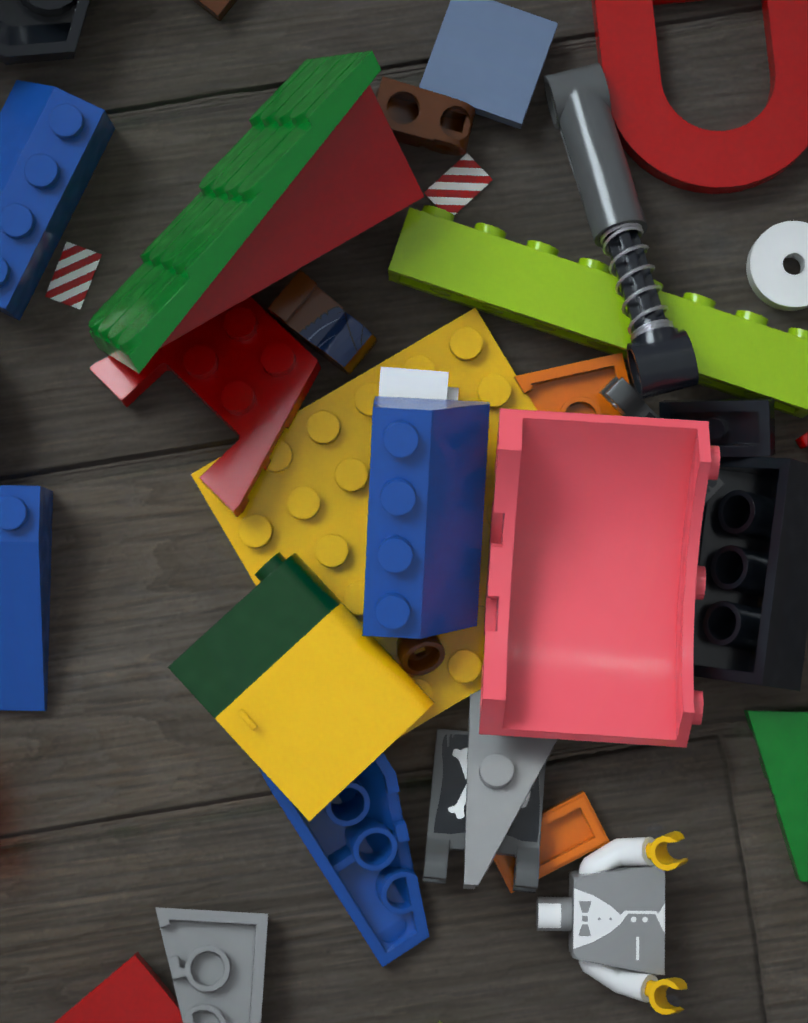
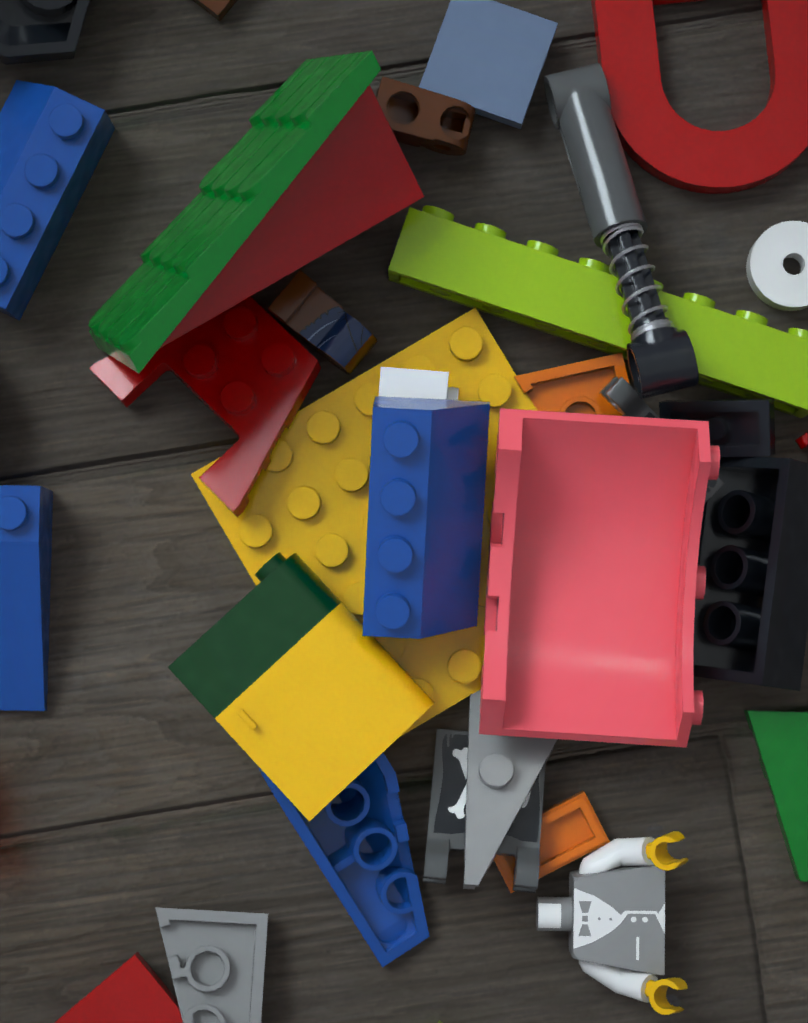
(73, 275): sticker -> none
(424, 661): reddish brown hinge -> none
(458, 185): sticker -> none

